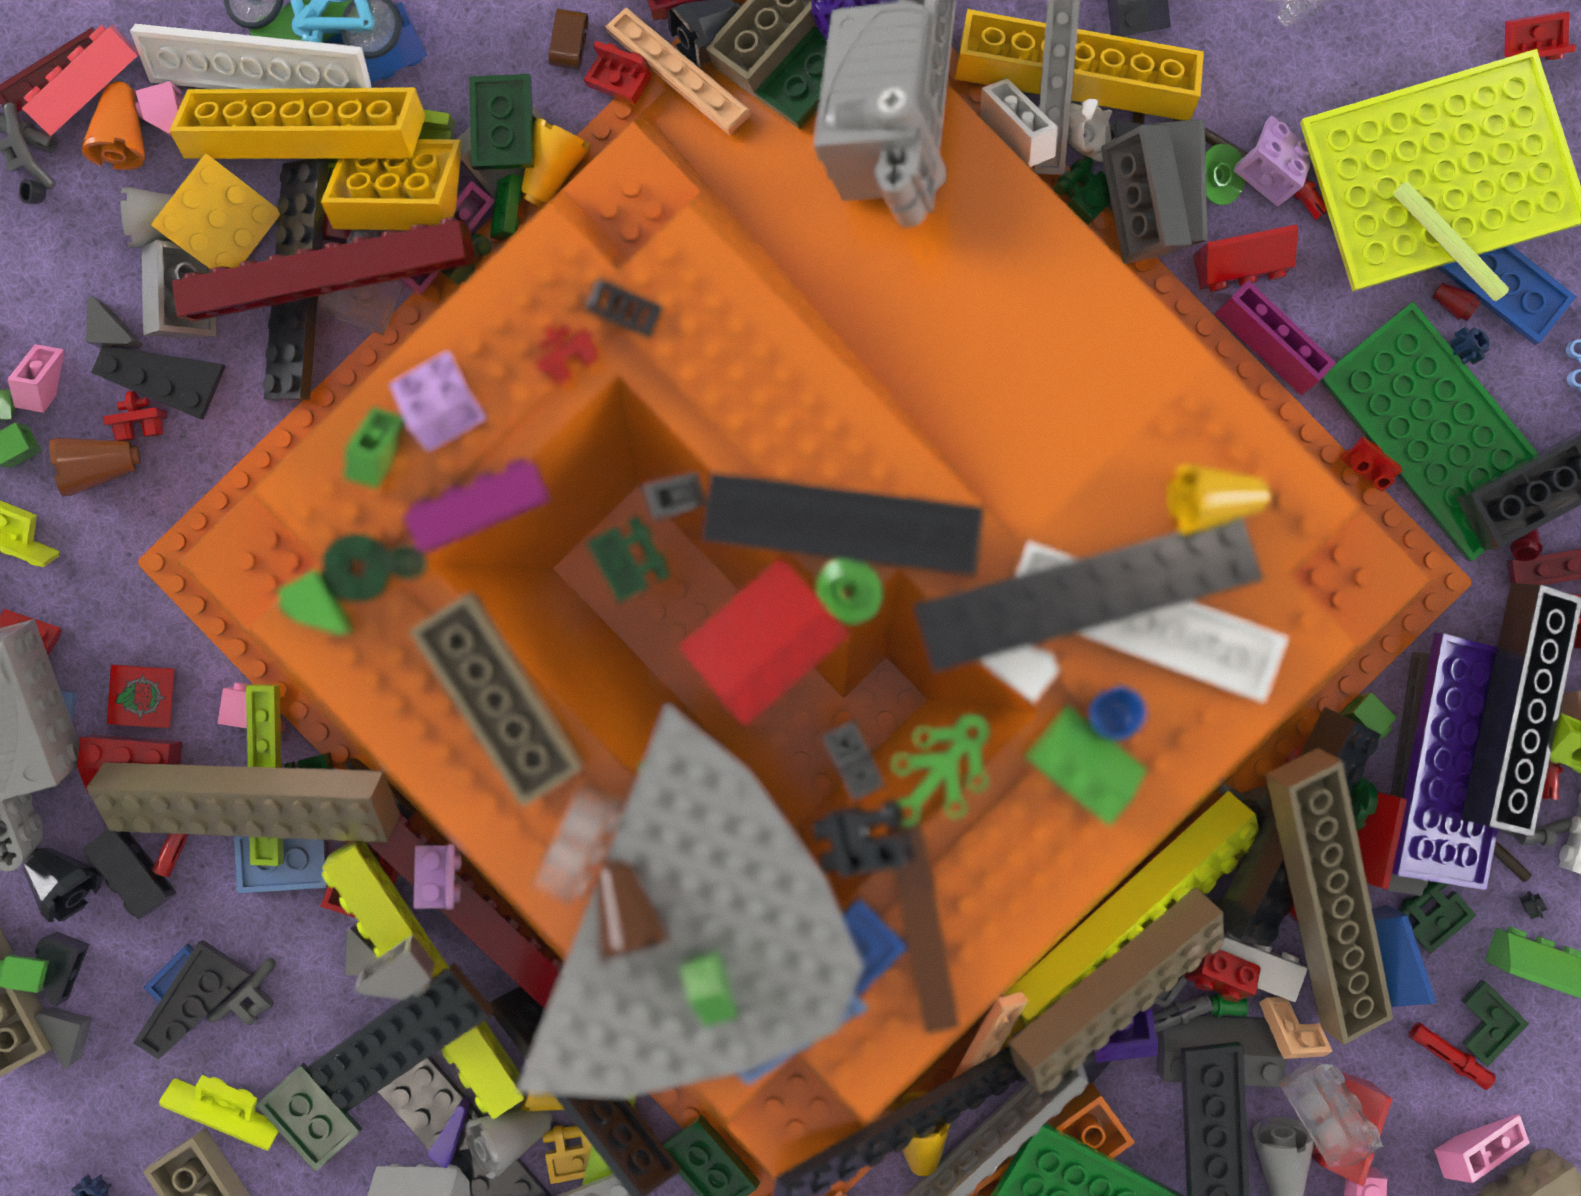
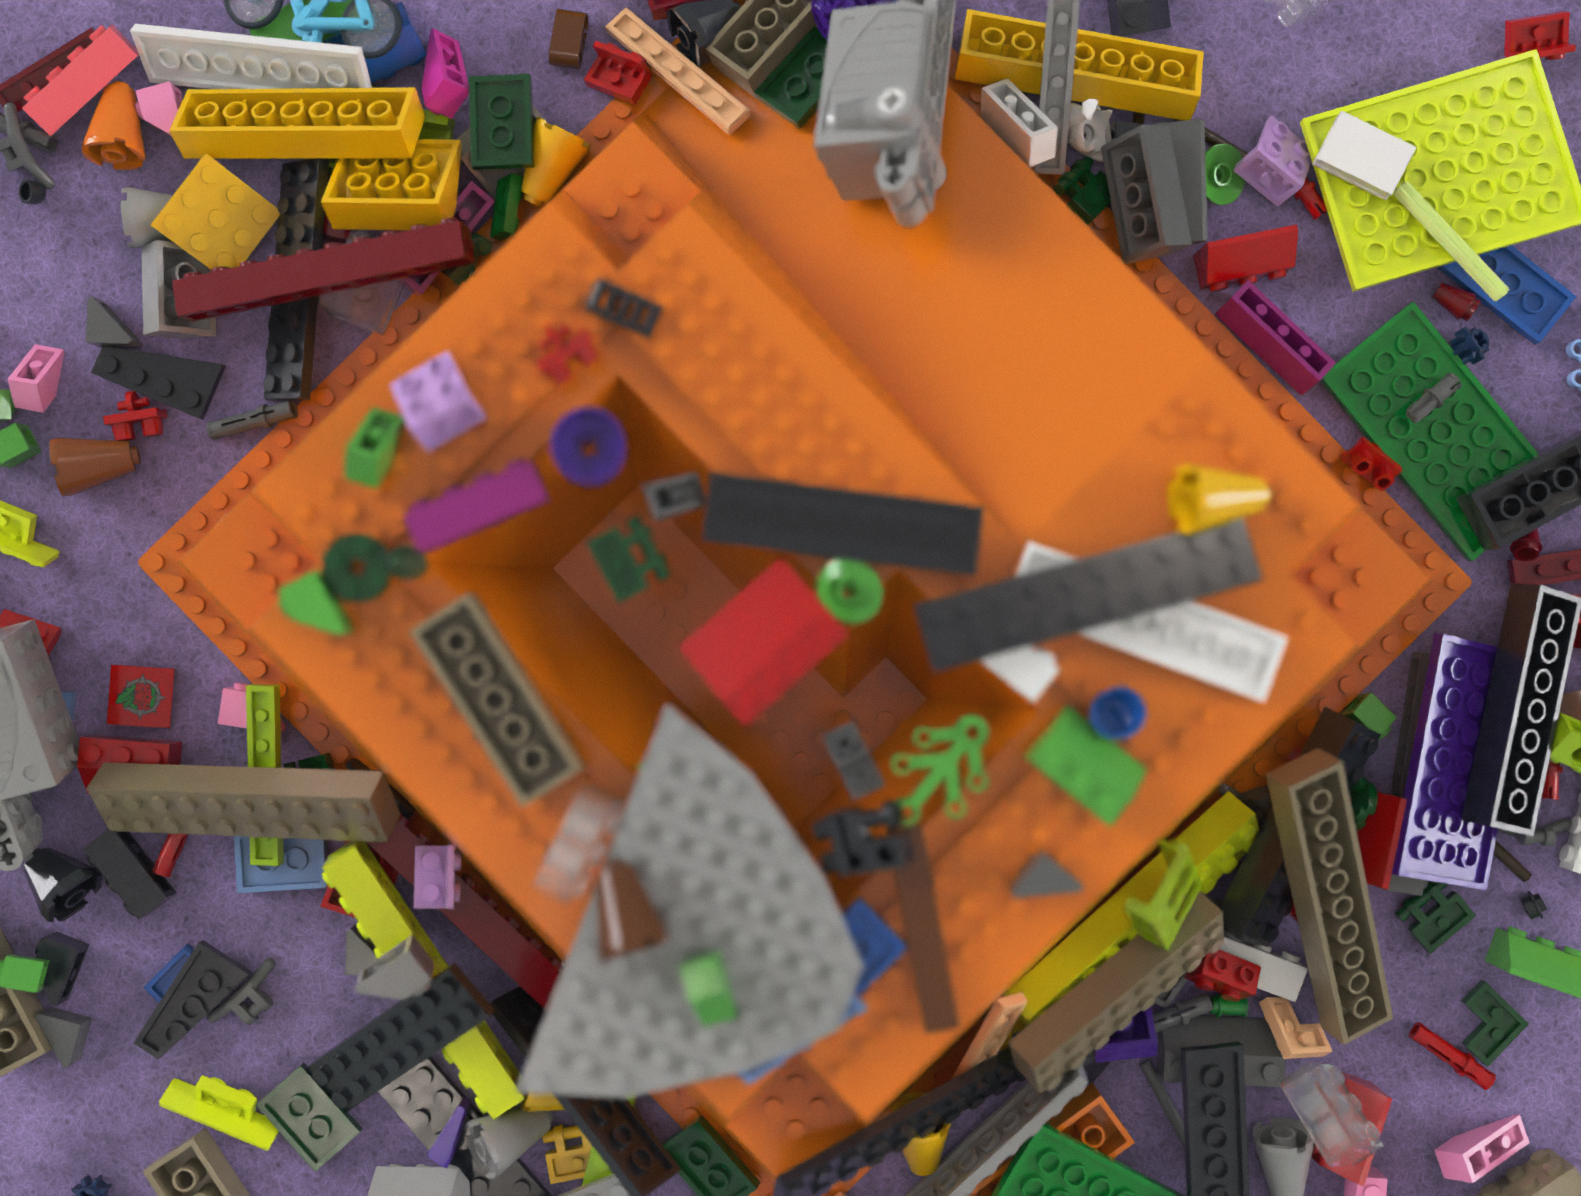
(262, 416): none -> dark grey pin
(444, 76): none -> dark pink slope
(582, 428): none -> dark purple wheel
(1043, 877): none -> dark grey slope
(1161, 919): none -> lime window
(1163, 1098): none -> dark grey bar
(1364, 155): none -> white piece
(1401, 959): blue slope -> none
(1433, 397): none -> dark grey axle

